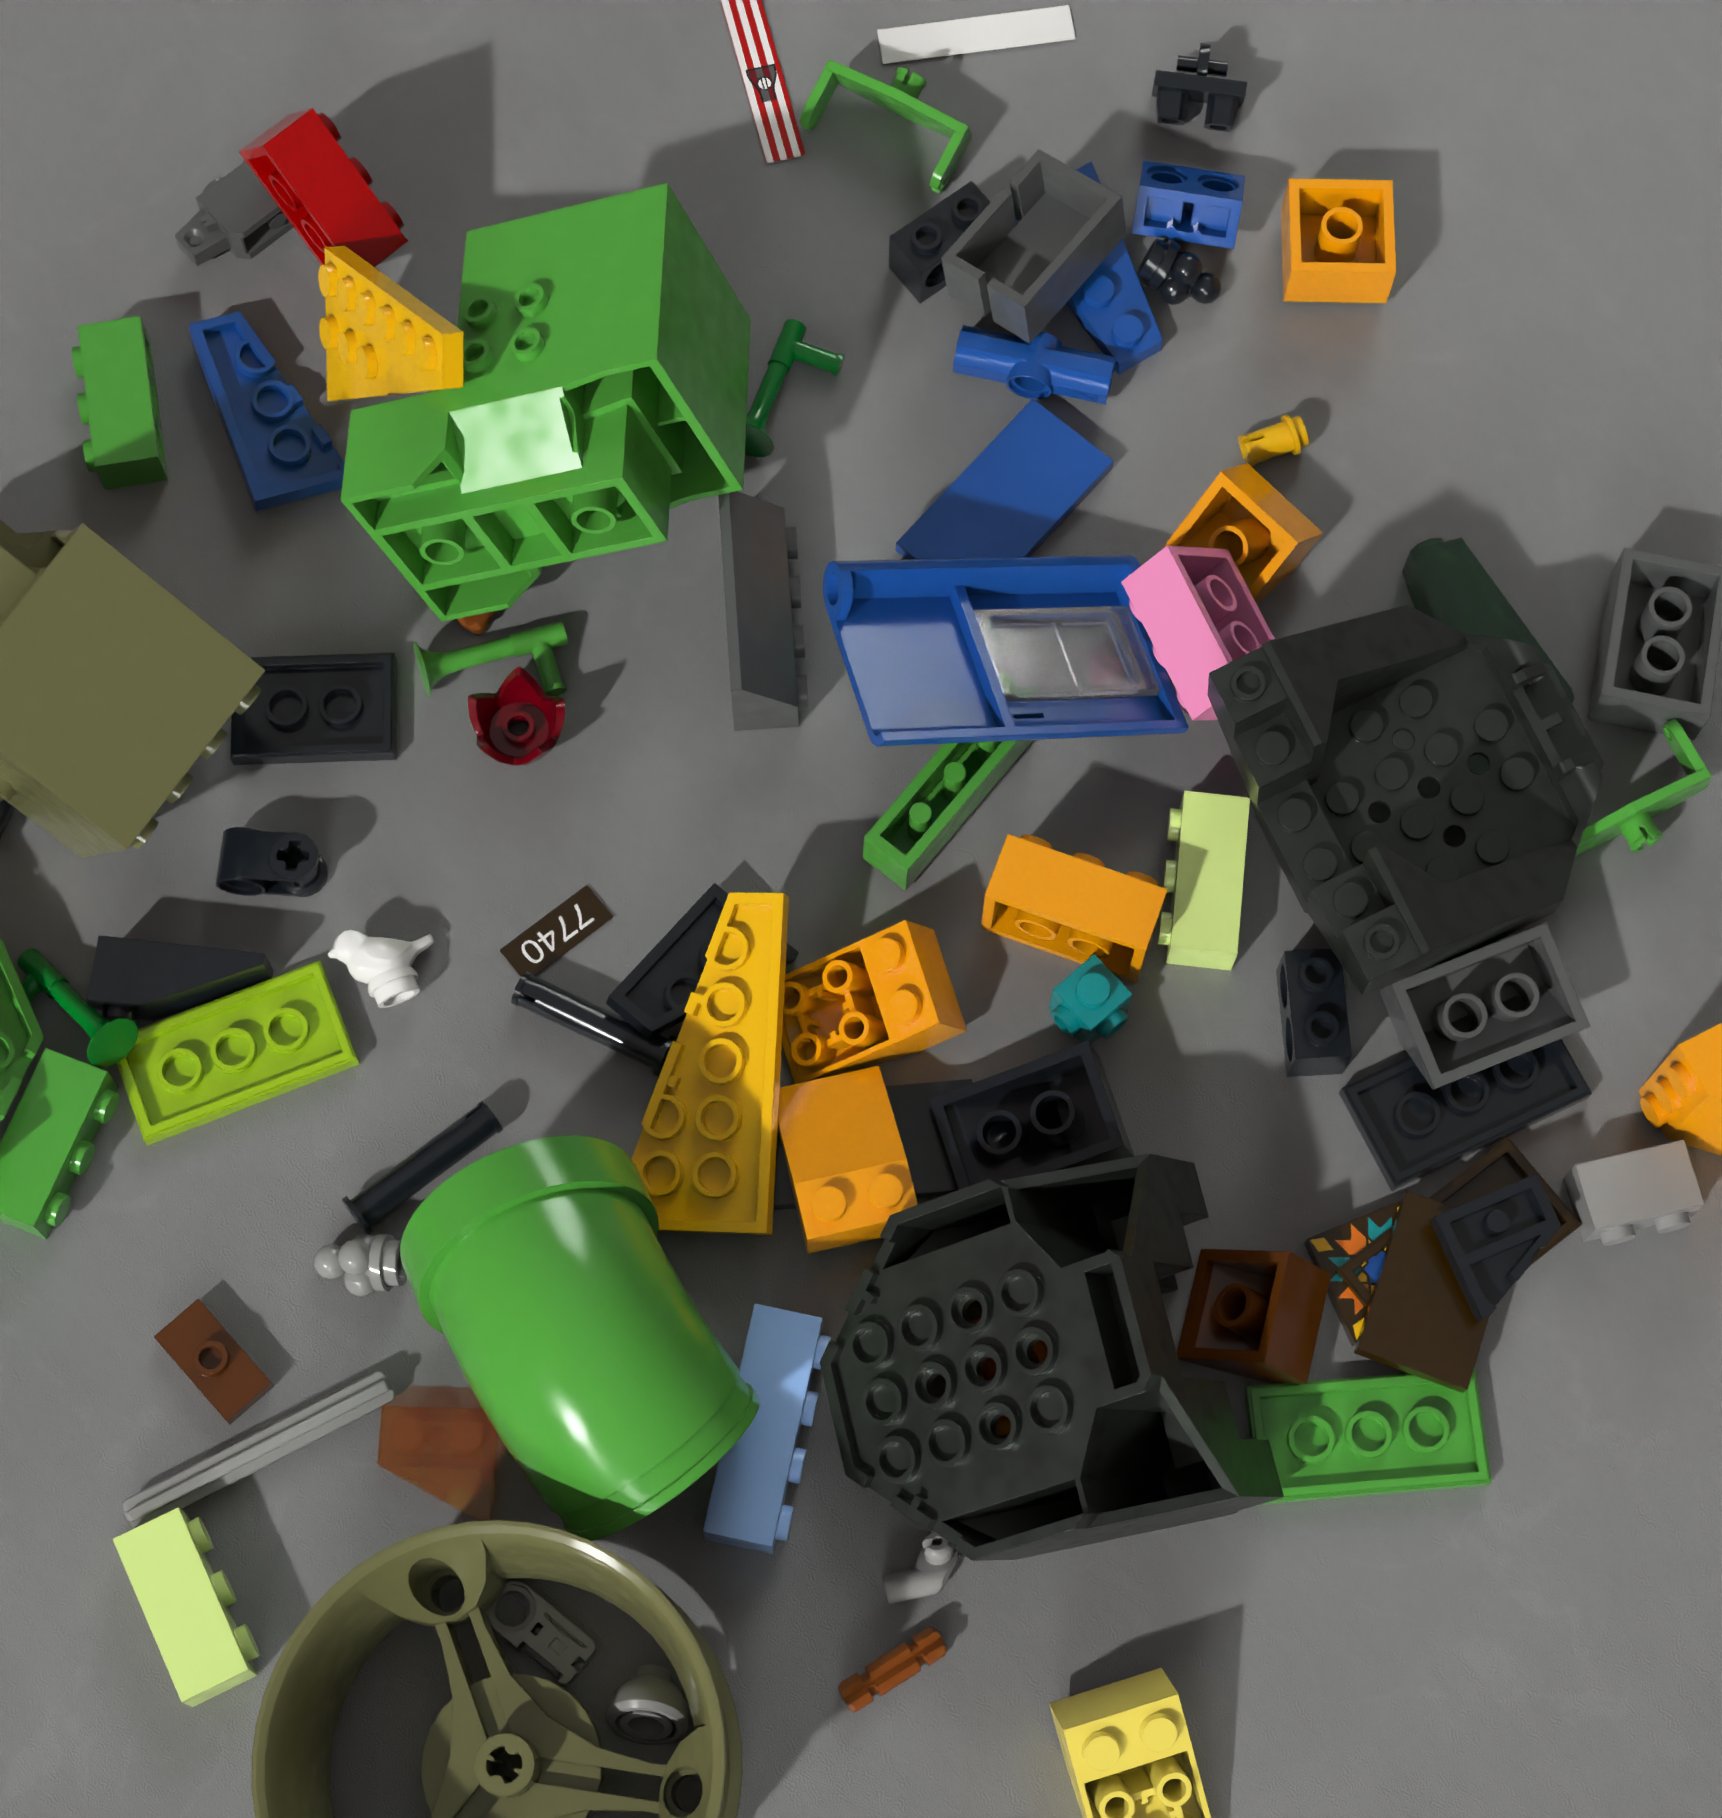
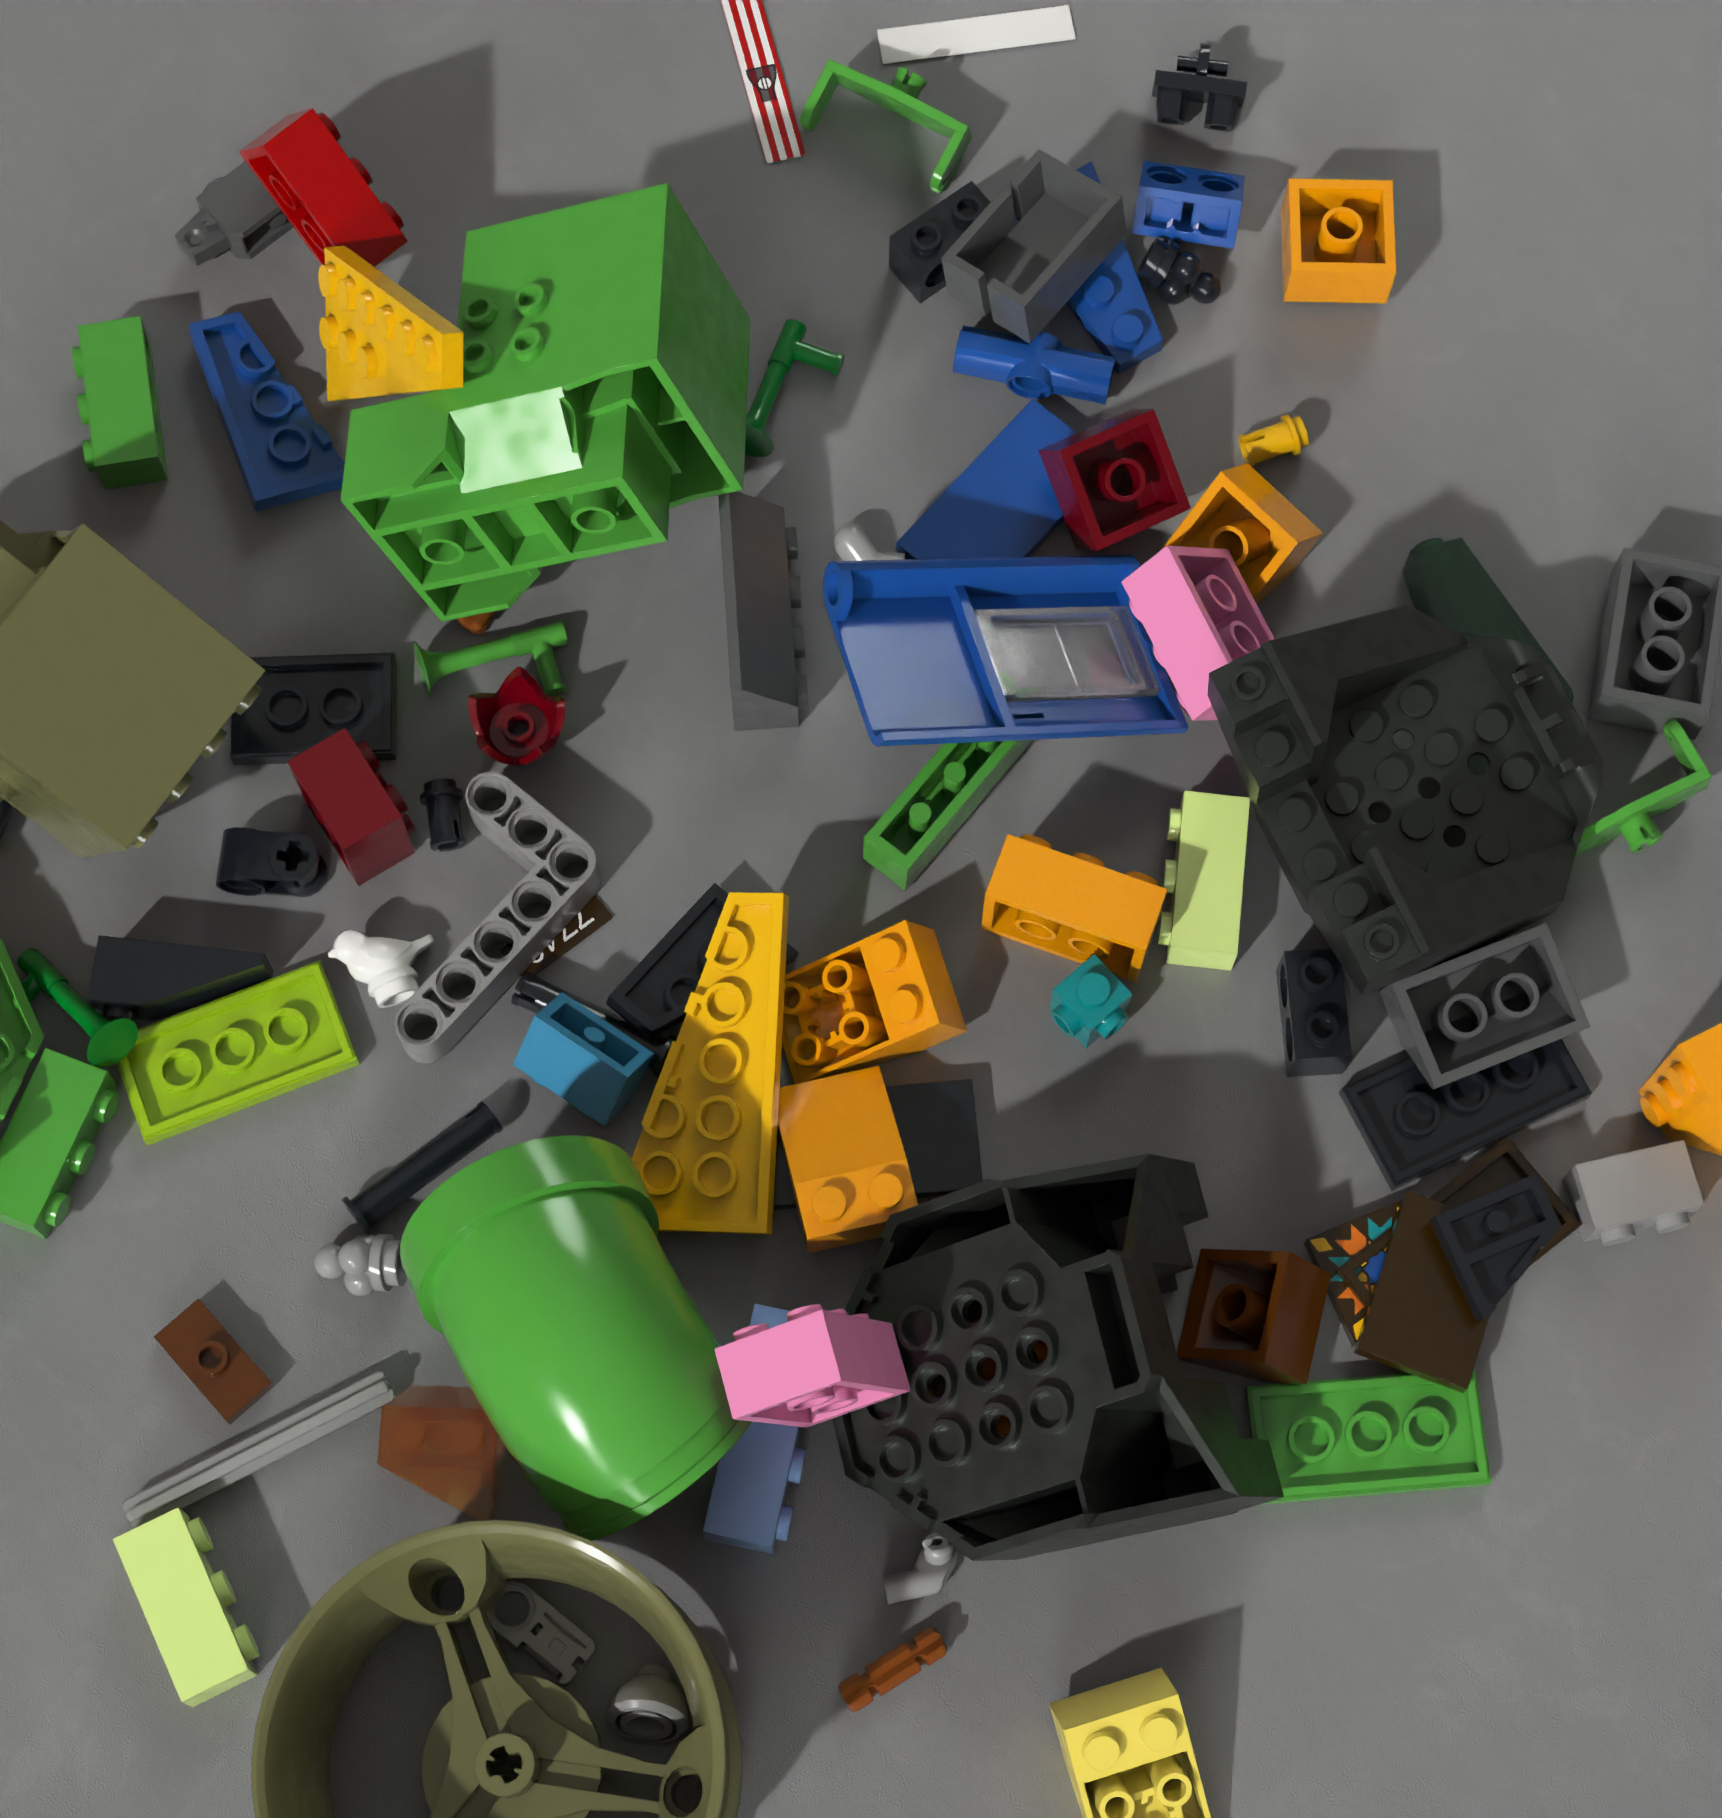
(354, 805): none -> dark red brick
(443, 814): none -> black pin
(506, 921): none -> light grey beam
(582, 1059): none -> dark azure brick
(811, 1367): none -> bright pink brick
(854, 545): none -> light grey arm
(1032, 1119): black slope -> none
(1114, 479): none -> dark red brick

